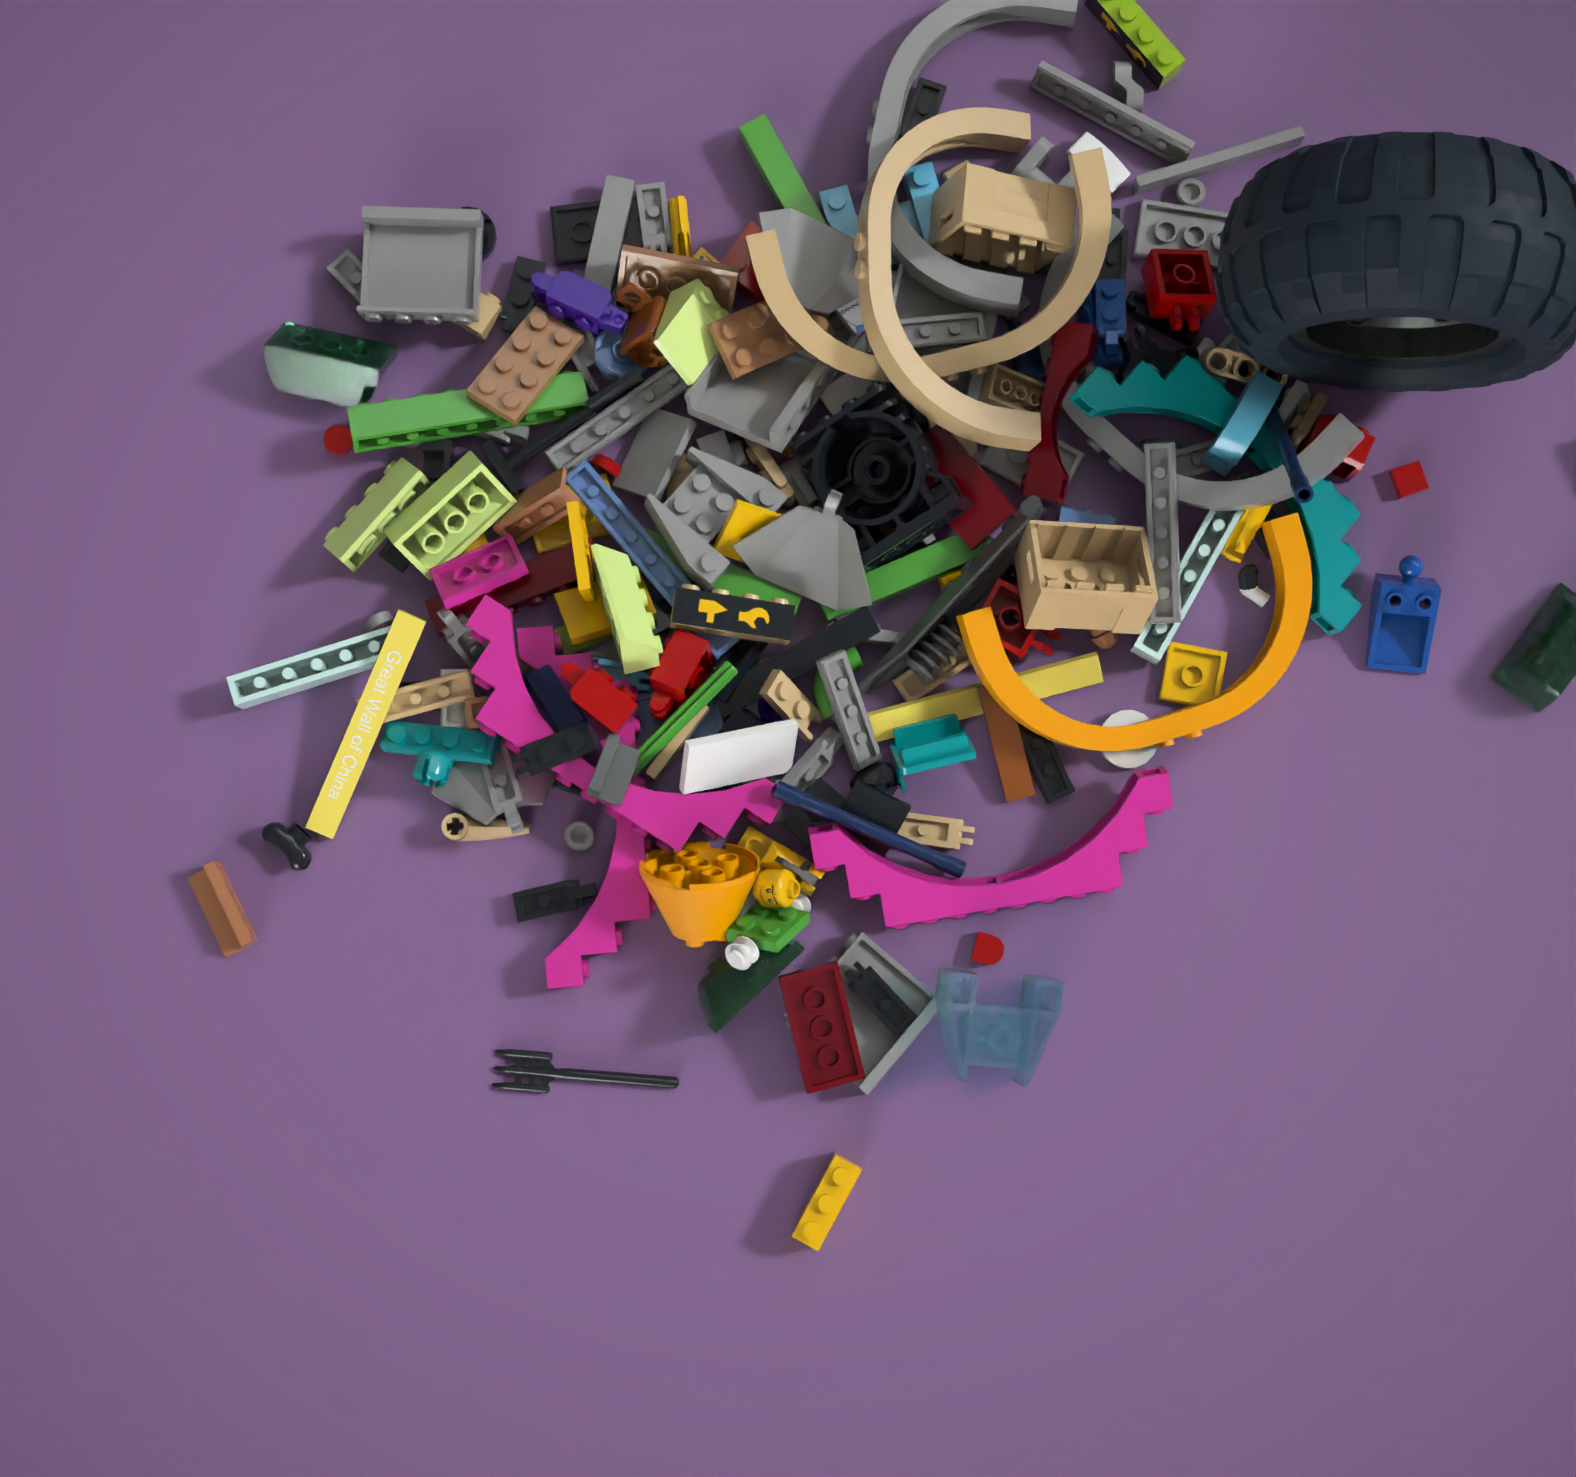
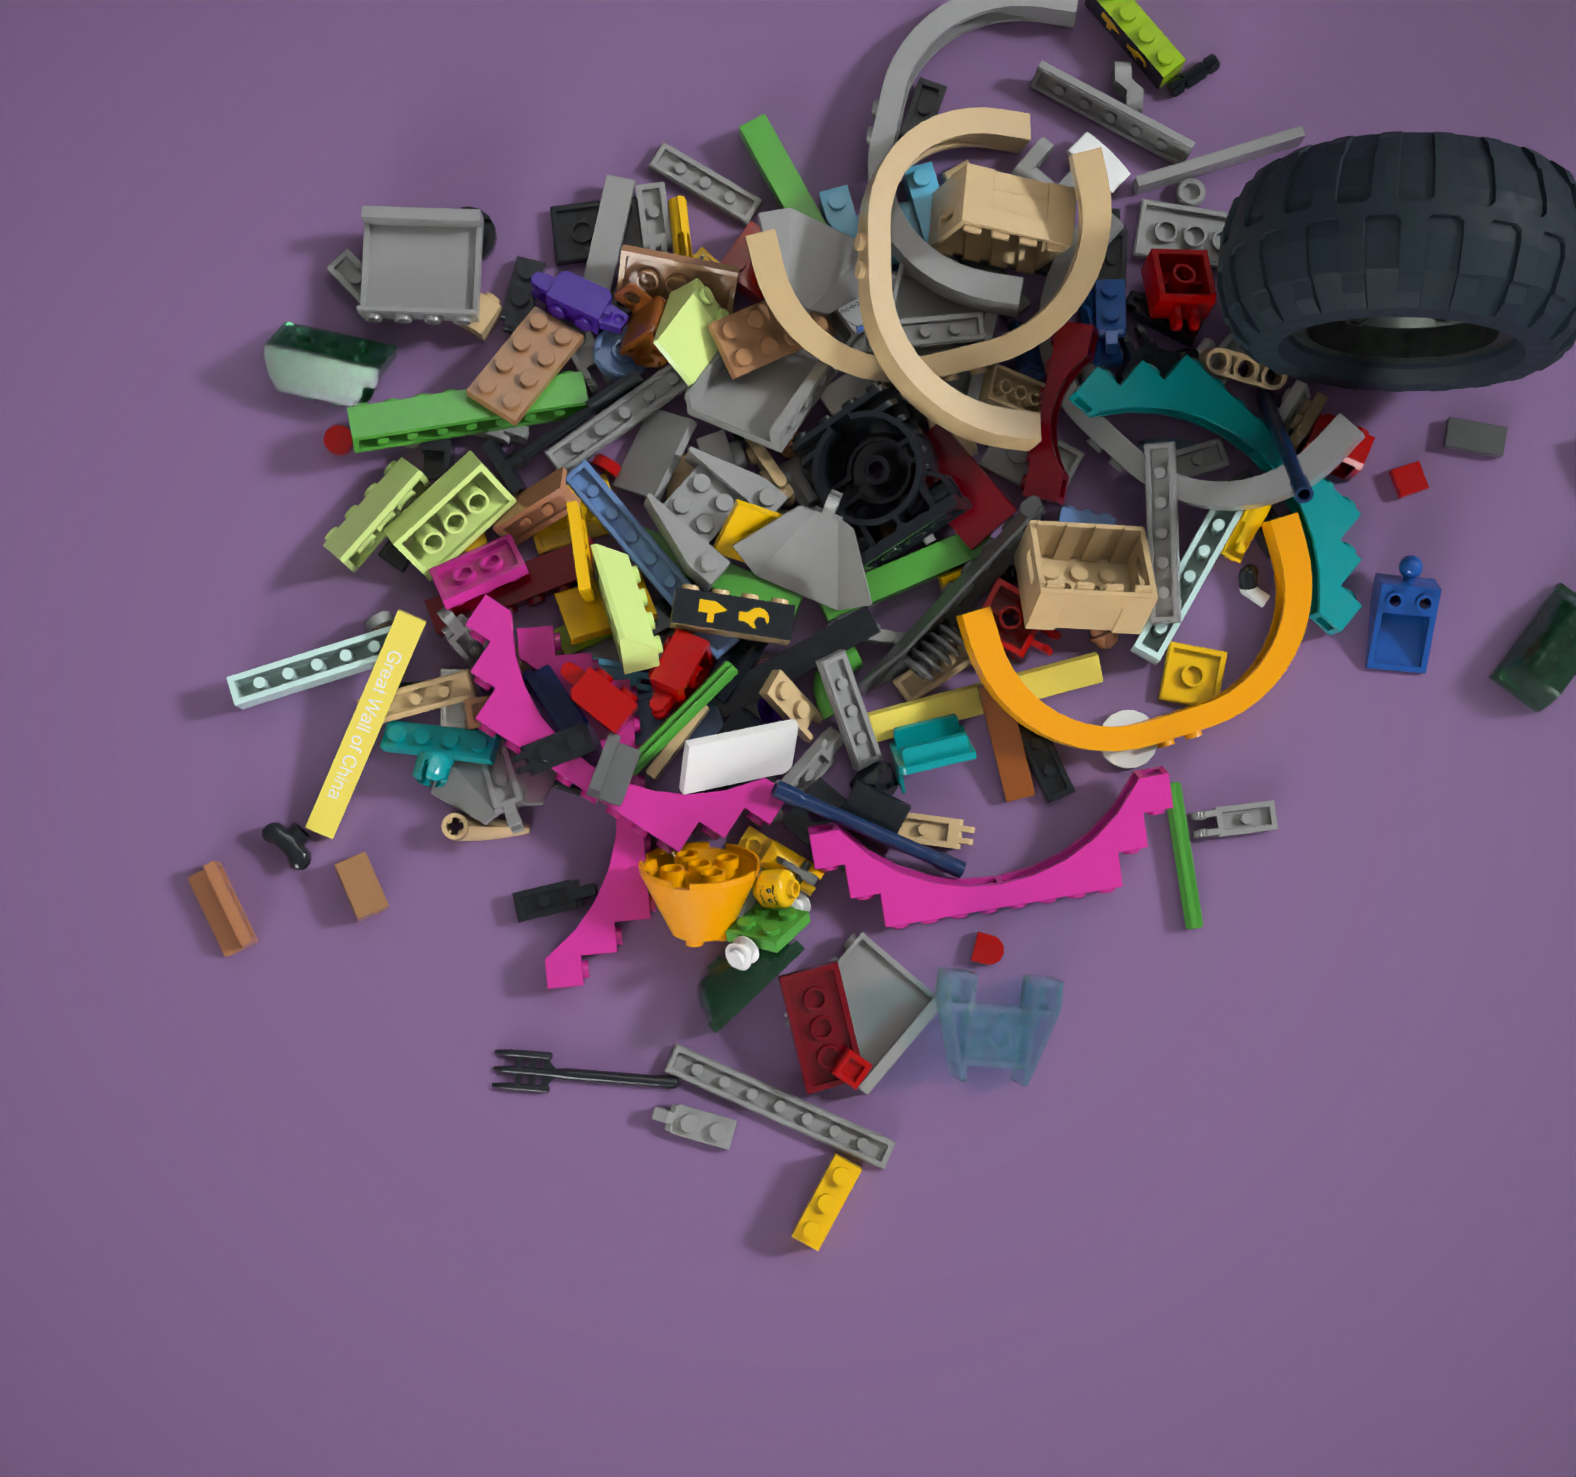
(361, 886): none -> medium nougat hinge
(579, 835): light grey tile -> none
(697, 1124): none -> light grey hinge
(705, 184): none -> light grey tile
(780, 1106): none -> light grey tile
(851, 1068): none -> red tile
(880, 999): black hinge -> none
(1184, 859): none -> bright green axle
(1193, 75): none -> black axle
(1239, 819): none -> light grey hinge
(1242, 424): medium azure arch -> none
(1475, 437): none -> dark grey tile

